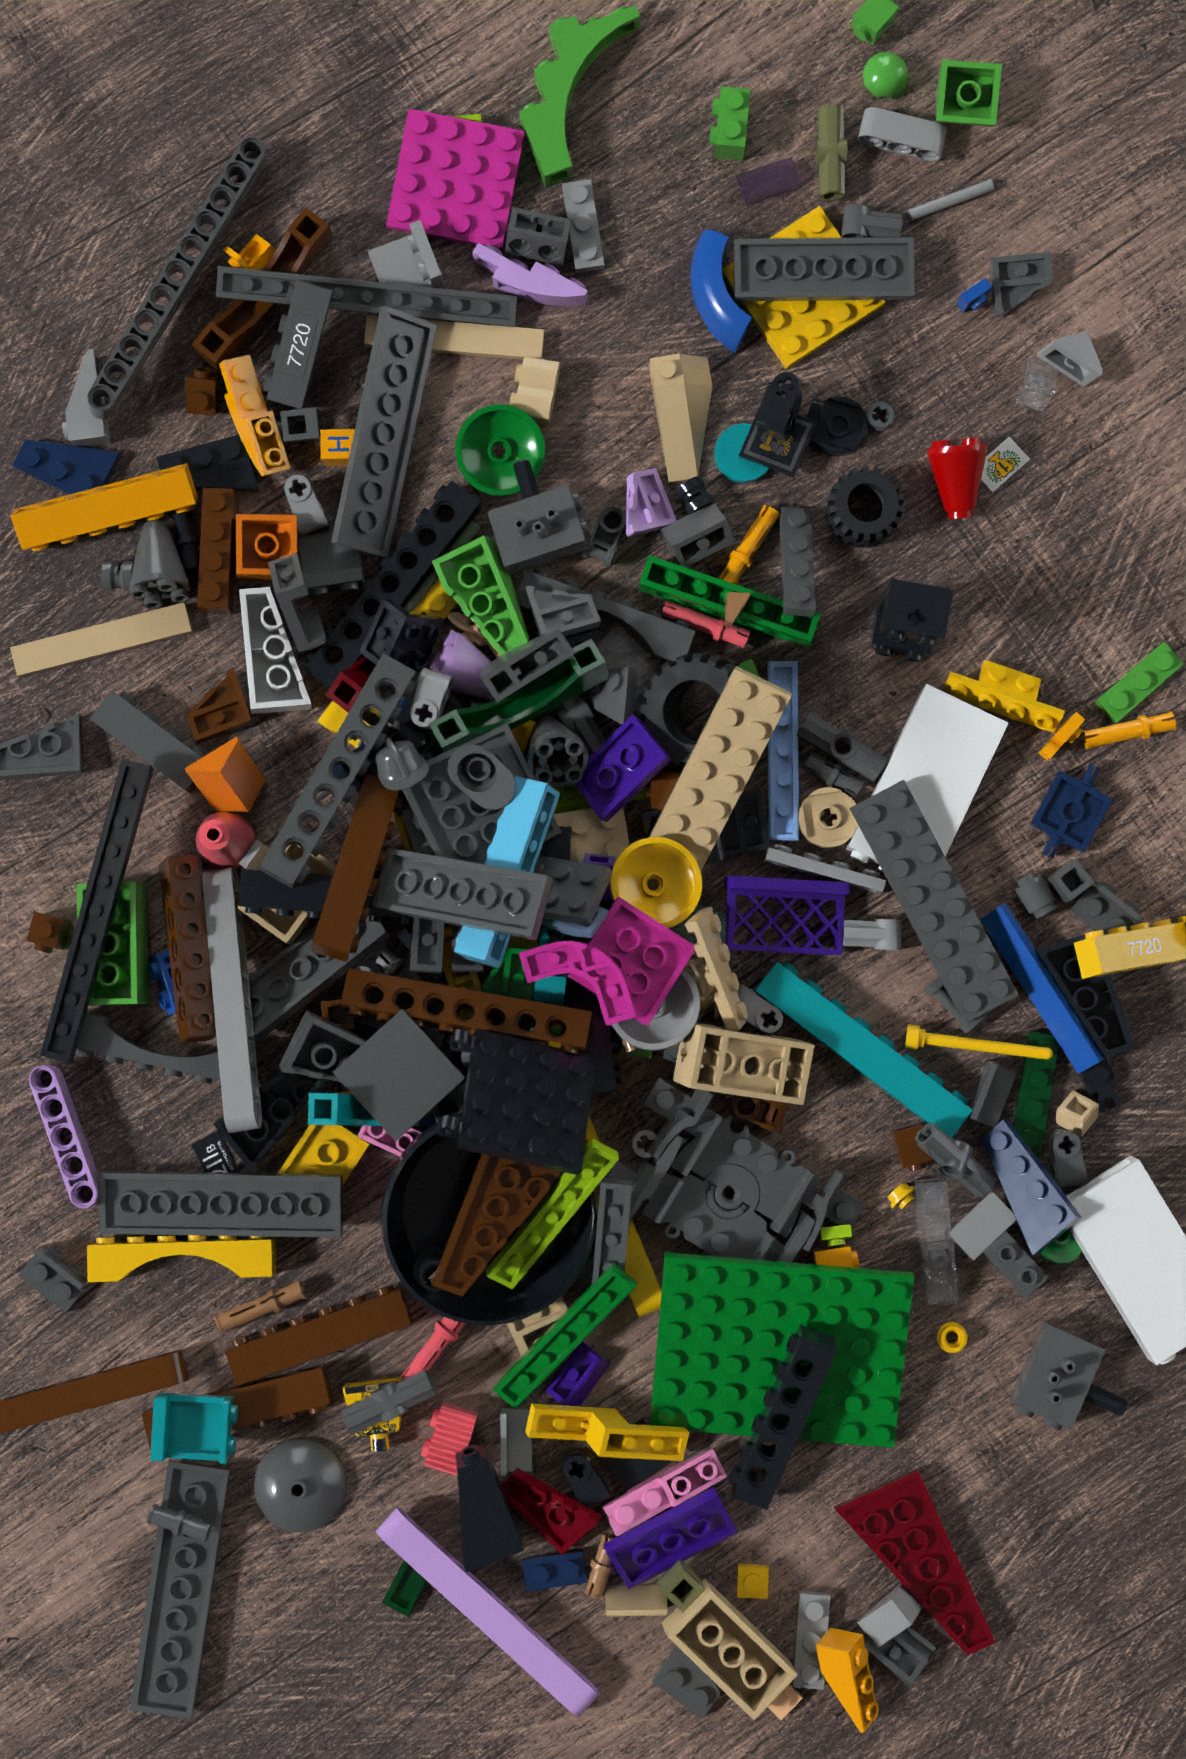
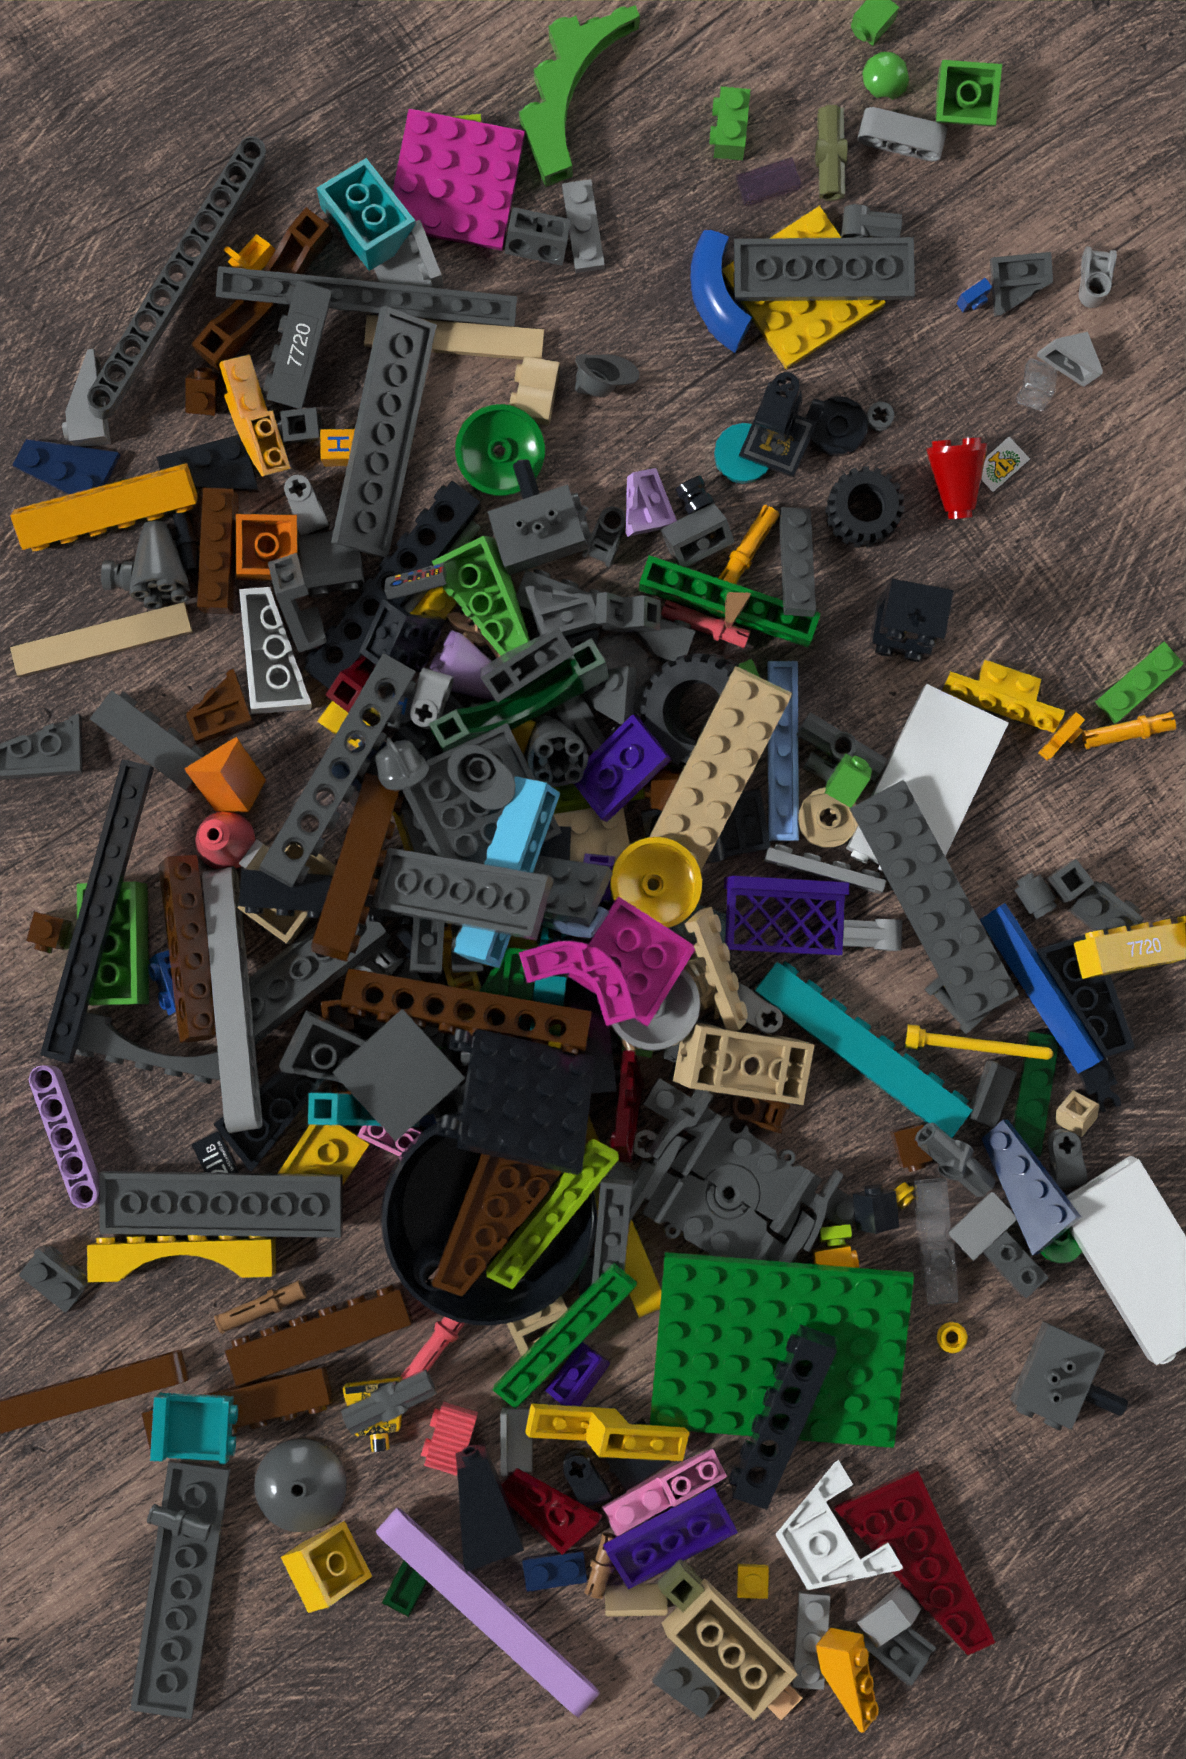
(326, 1567): none -> yellow slope
(366, 213): none -> teal slope
(415, 581): none -> dark grey tile
(539, 285): lavender slope -> none
(603, 373): none -> dark grey piece
(627, 613): none -> dark grey brick
(628, 1107): none -> dark red wing
(682, 405): tan wedge -> none
(820, 1545): none -> white wing
(848, 779): none -> bright green brick
(875, 1209): none -> black brick
(950, 200): light grey bar -> none
(1070, 811): dark blue plate -> none
(1096, 271): none -> light grey piece

